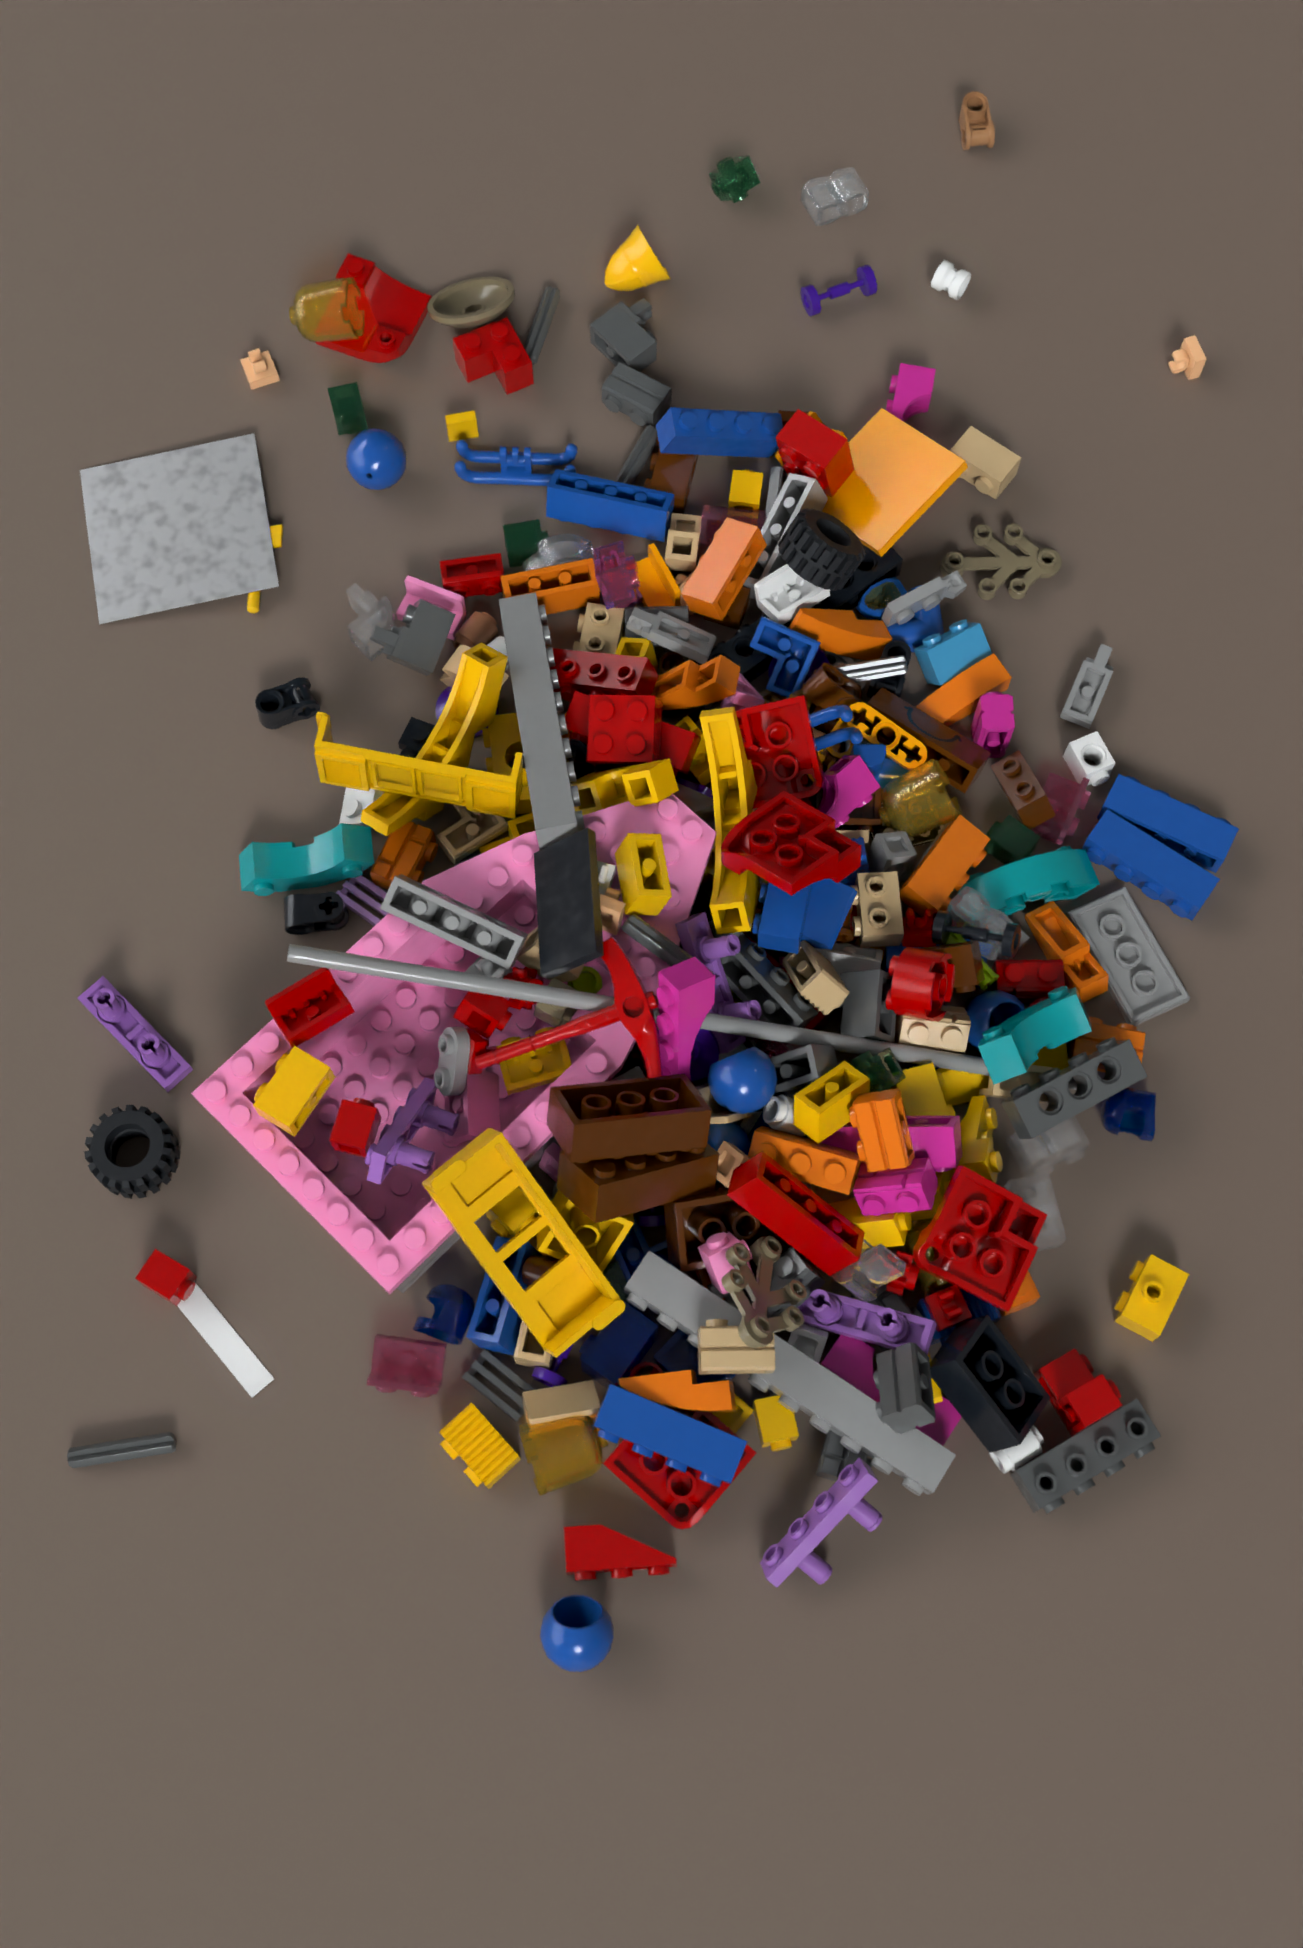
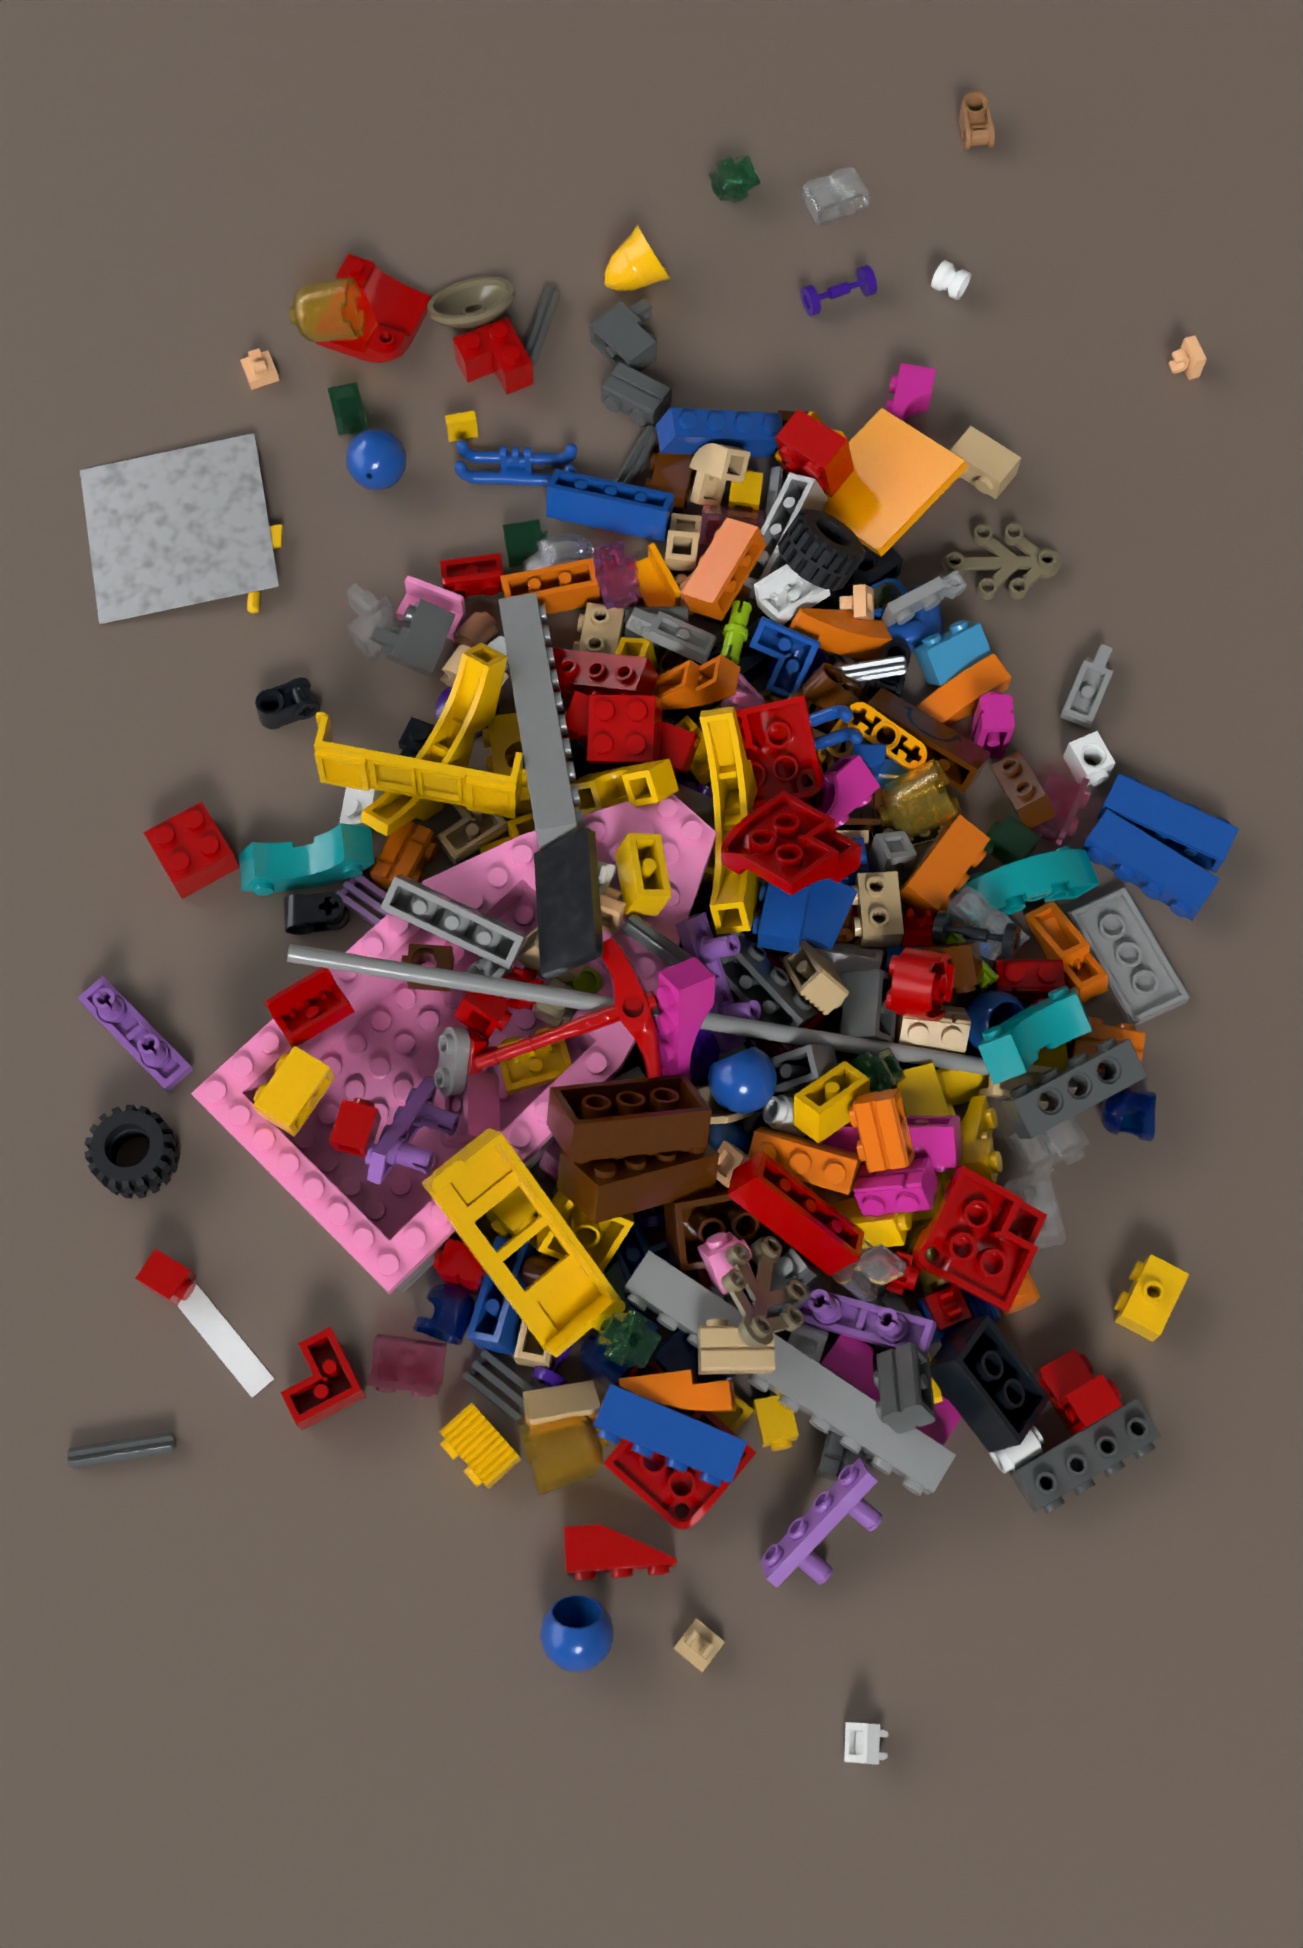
(191, 850): none -> red brick
(330, 1387): none -> red brick
(437, 954): none -> reddish brown brick
(459, 1267): none -> red brick
(627, 1339): none -> clear green brick
(699, 1645): none -> tan tile
(714, 466): none -> tan brick
(735, 631): none -> lime pin
(861, 602): none -> light nougat tile
(863, 1743): none -> white tile

